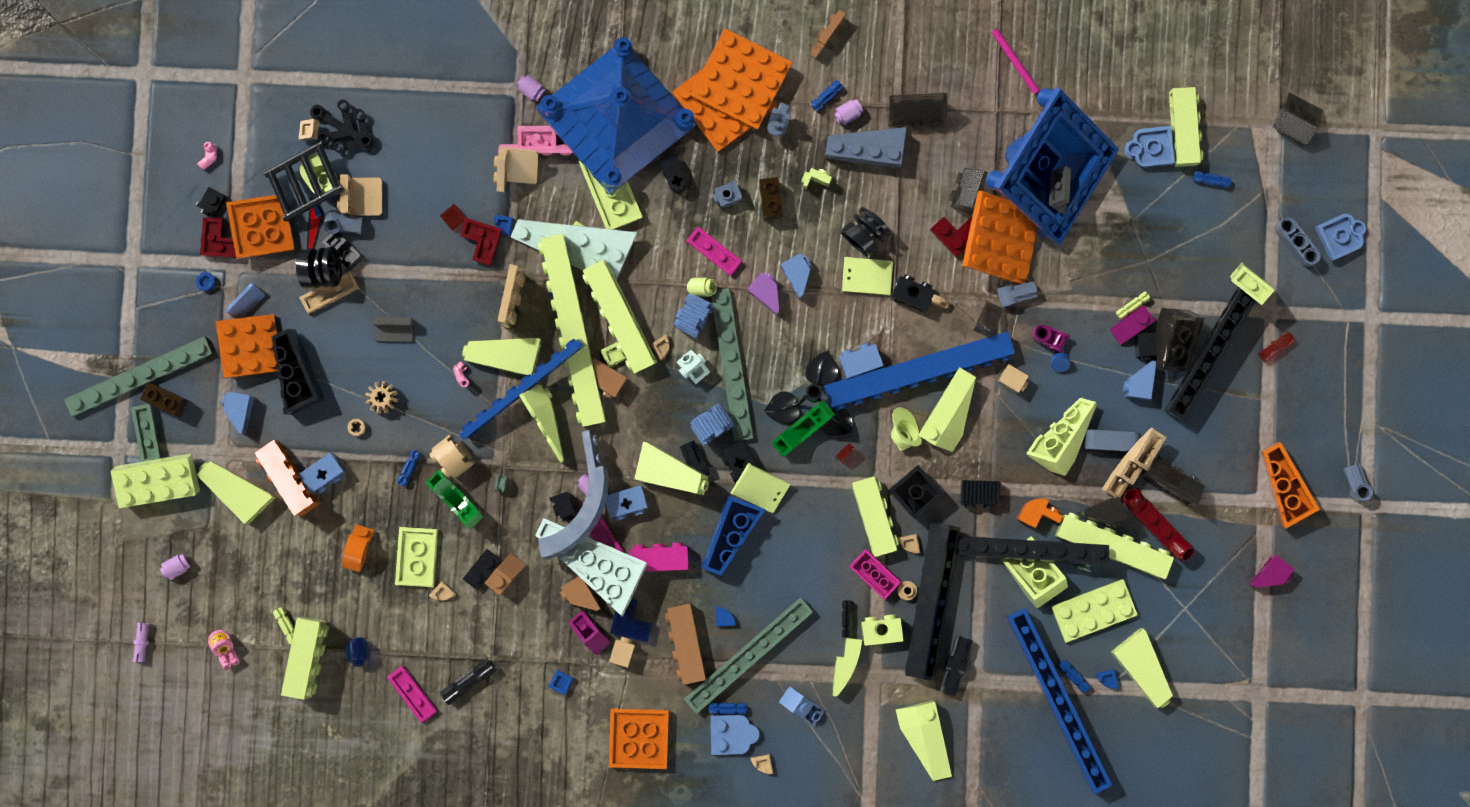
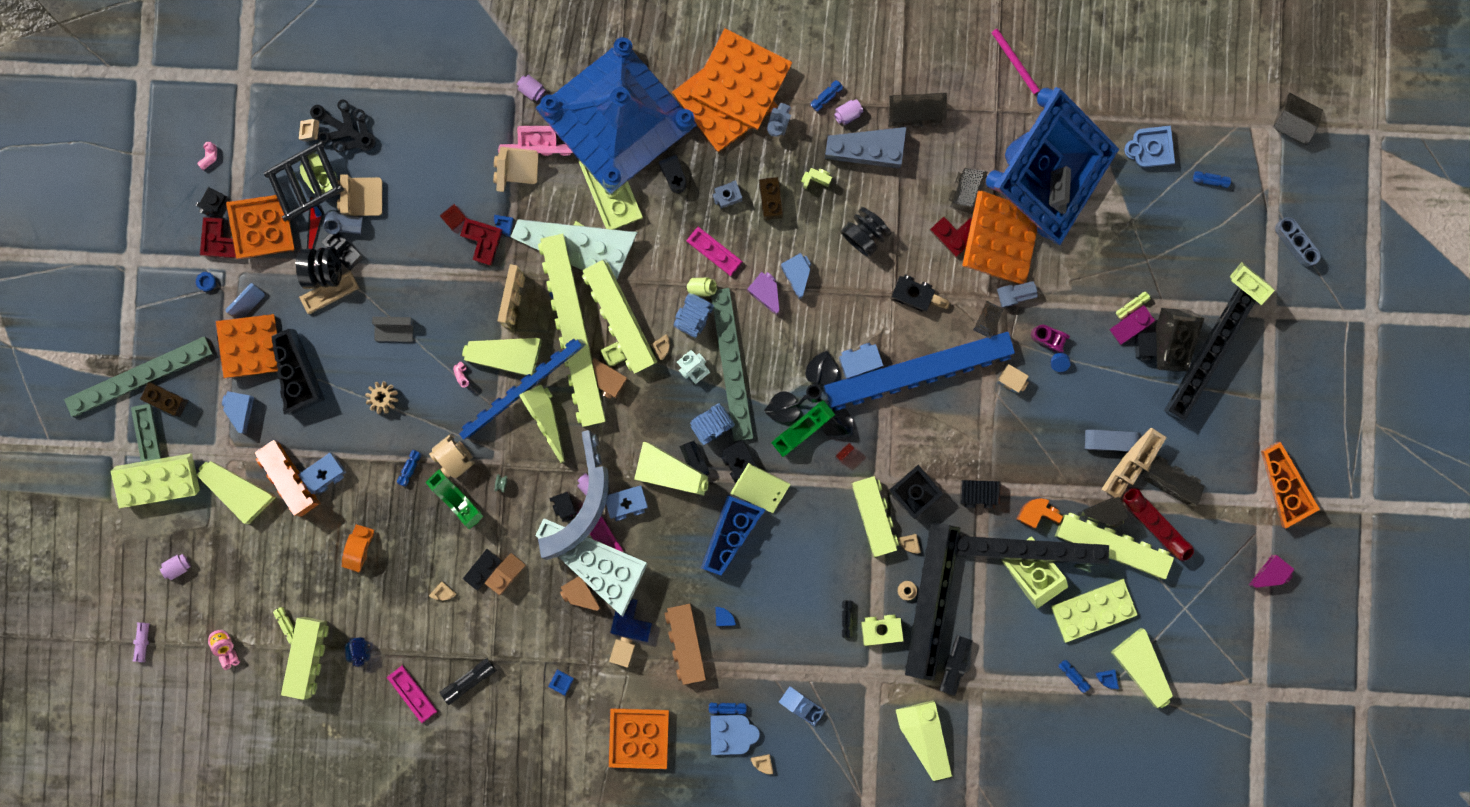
(362, 427): tan bush -> none
(416, 557): yellowish green tile -> none
(589, 633): magenta slope -> none
(662, 558): dark pink brick -> none
(748, 655): sand green plate -> none
(826, 34): medium nougat plate -> none
(845, 665): yellowish green slope -> none
(867, 276): yellowish green container -> none
(874, 574): dark pink piece -> none
(905, 429): yellowish green piece -> none
(948, 418): yellowish green wedge -> none
(1058, 700): blue brick -> none
(1061, 444): yellowish green wedge -> none
(1141, 383): medium blue slope -> none
(1185, 126): yellowish green brick -> none
(1276, 347): clear red axle -> none
(1341, 235): medium blue plate -> none
(1356, 480): sand blue piece -> none

